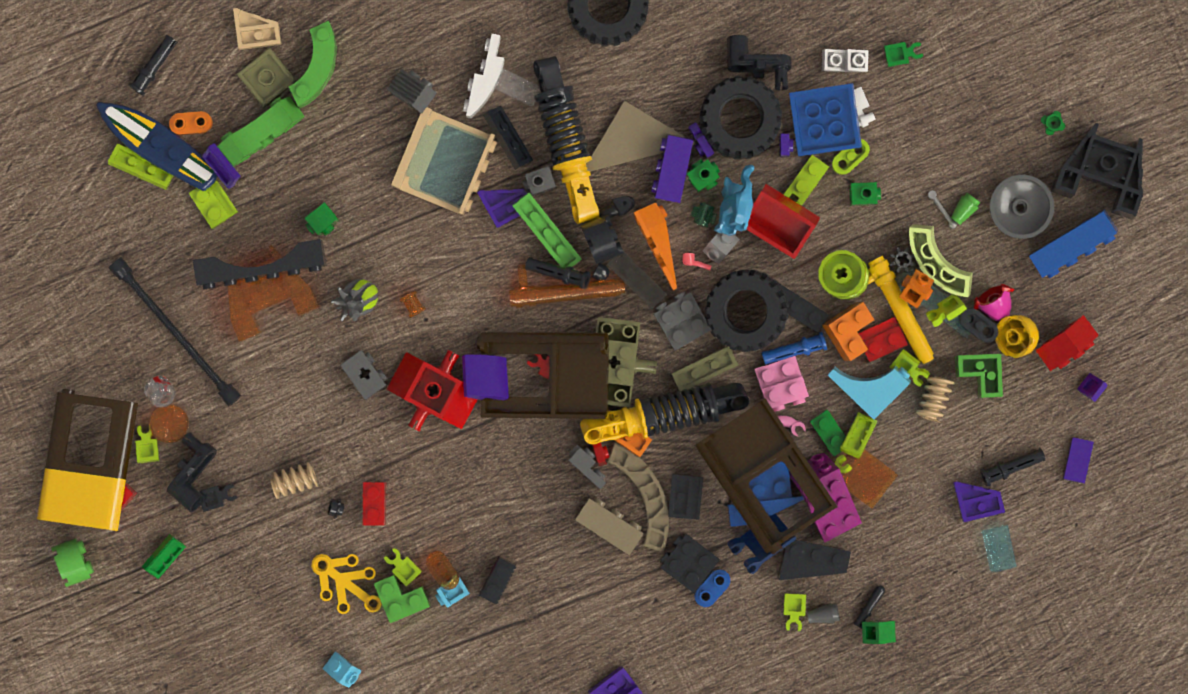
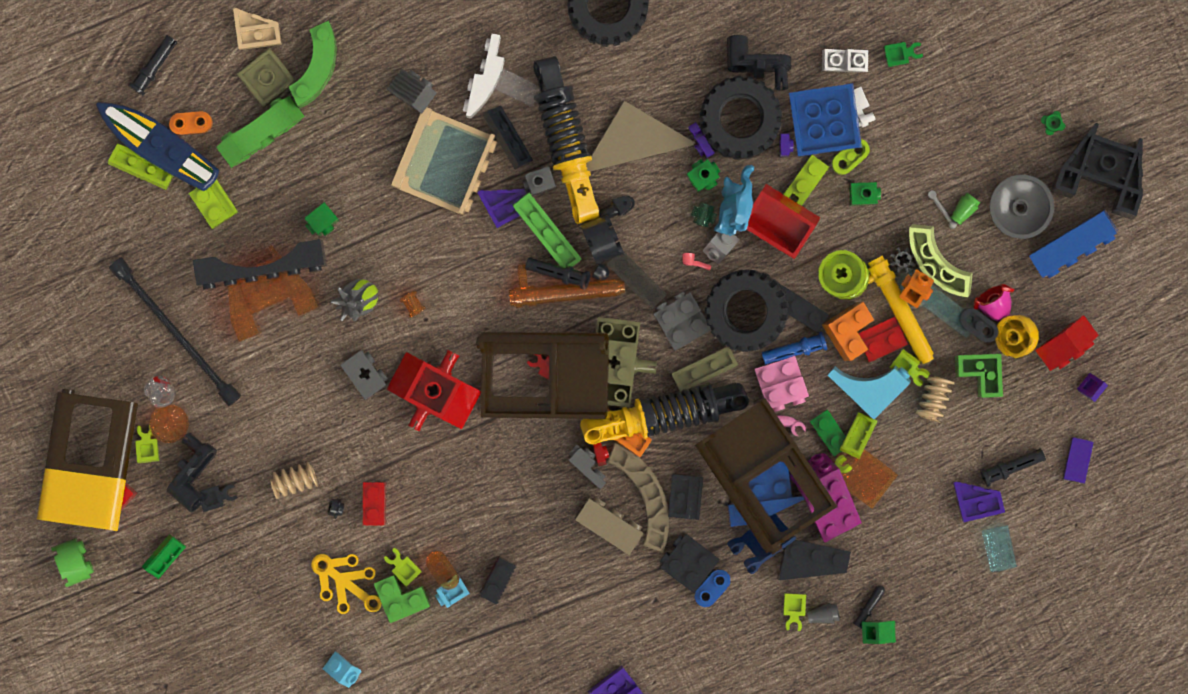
(221, 166): dark purple tile -> none
(485, 377): dark purple slope -> none
(654, 229): orange wedge -> none
(672, 168): dark purple brick -> none
(947, 308): lime plate -> none

